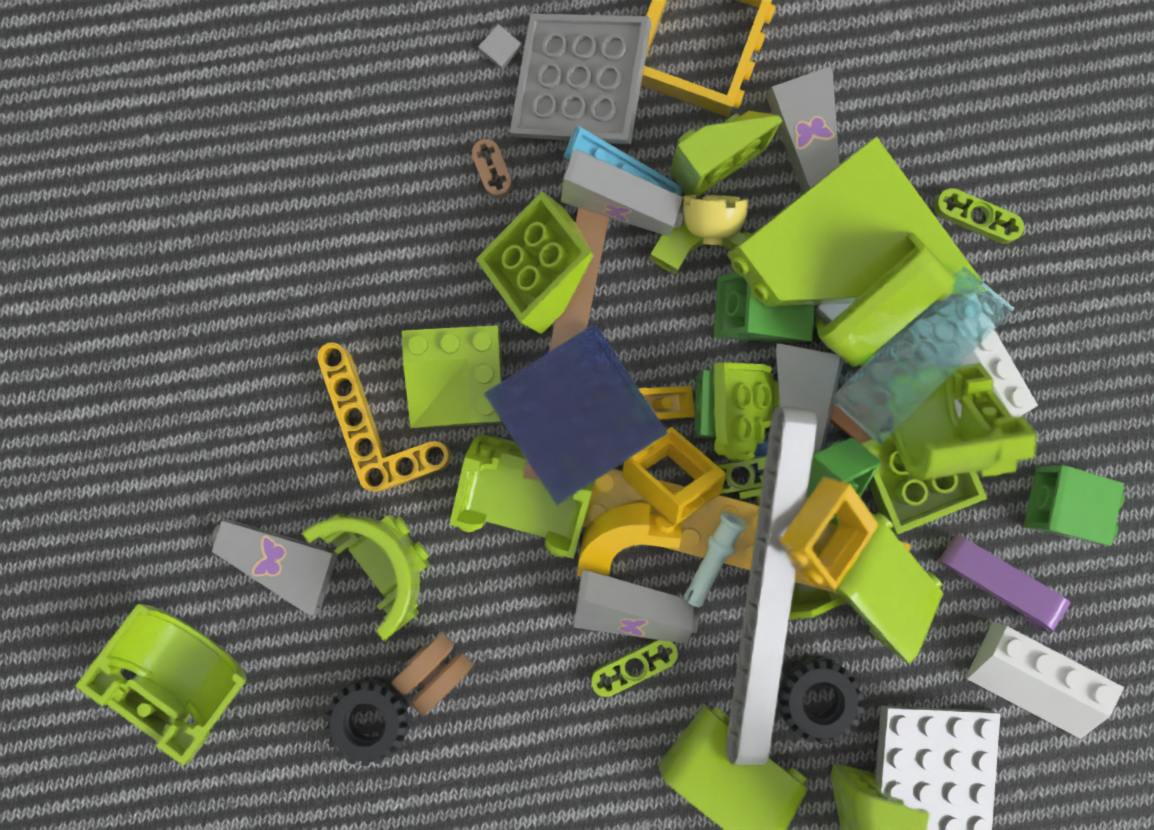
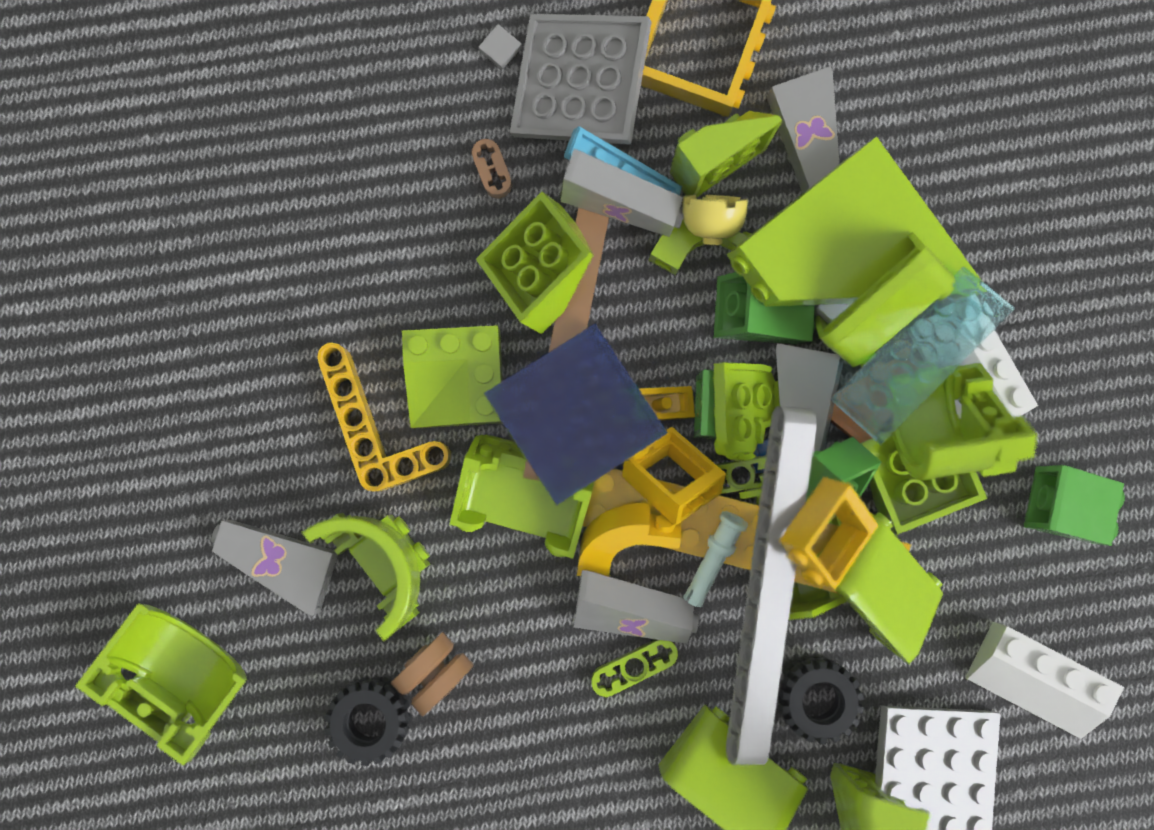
(995, 233): lime beam -> none
(1006, 583): medium lavender beam -> none

